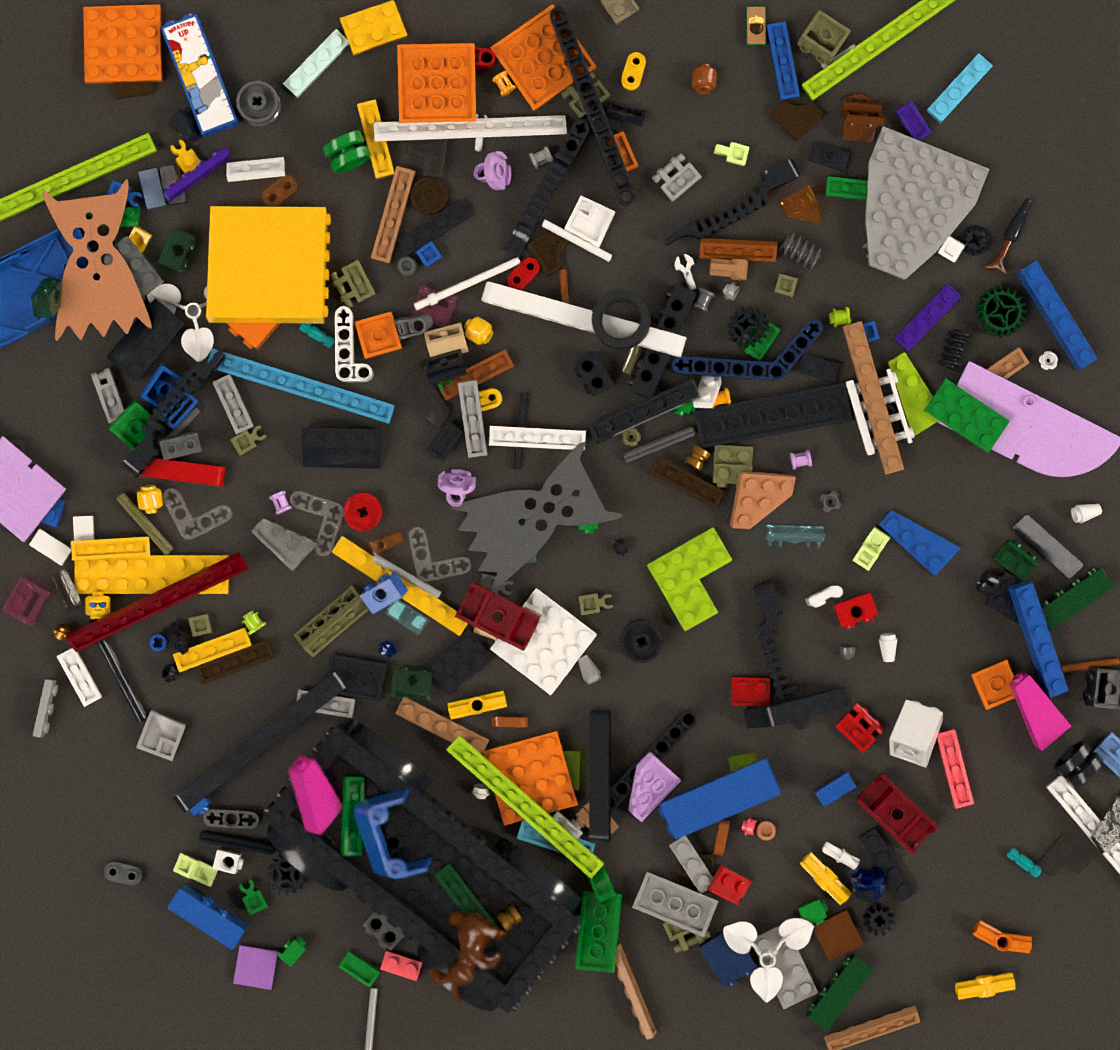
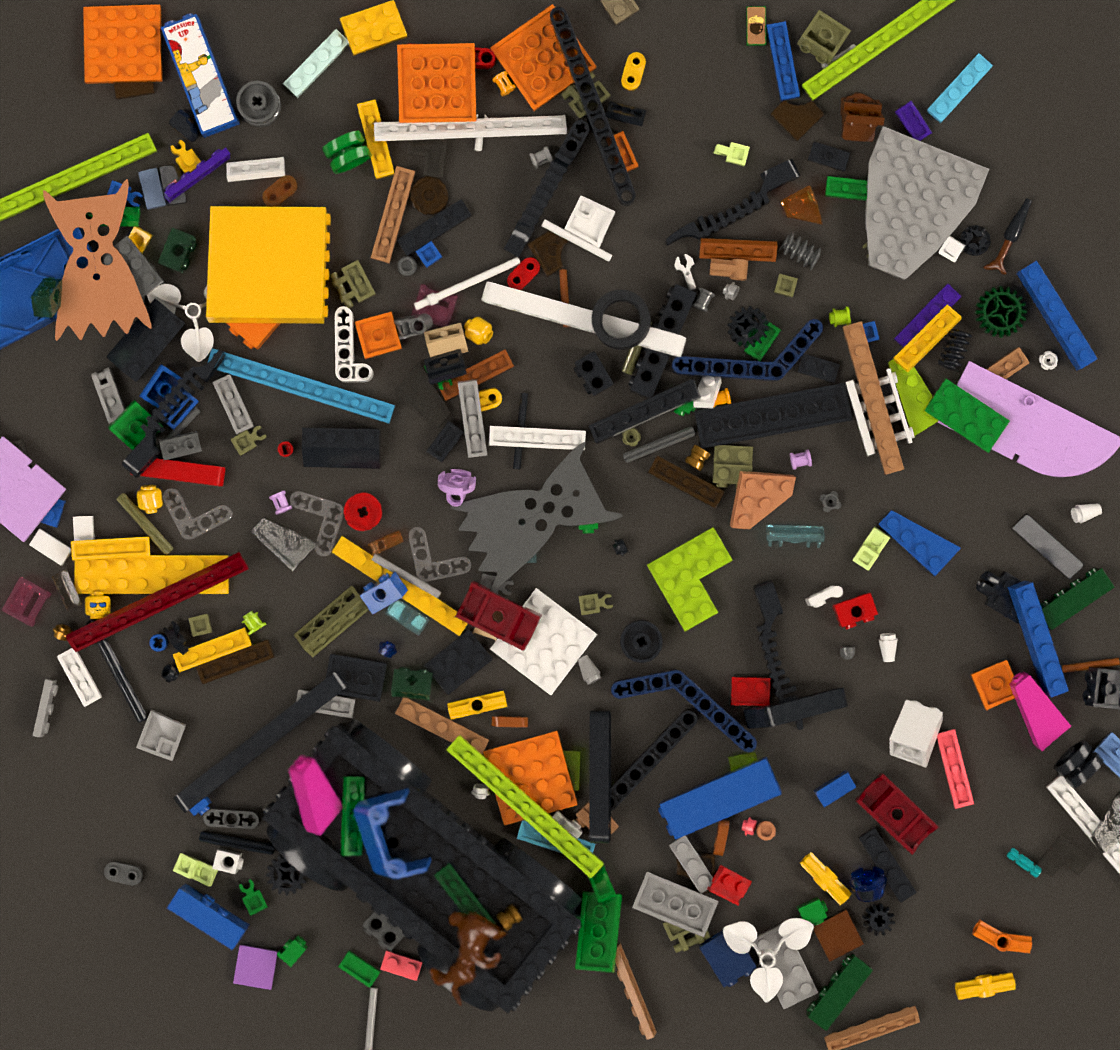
(289, 449): none -> red hinge
(317, 334): teal axle -> none
(495, 169): lavender tile -> none
(650, 786): lavender plate -> none
(681, 181): light grey plate -> none
(694, 700): none -> dark blue beam
(704, 79): dark orange head -> none
(840, 855): white axle -> none
(855, 732): red plate -> none
(927, 338): none -> yellow plate
(1015, 559): dark green bracket -> none

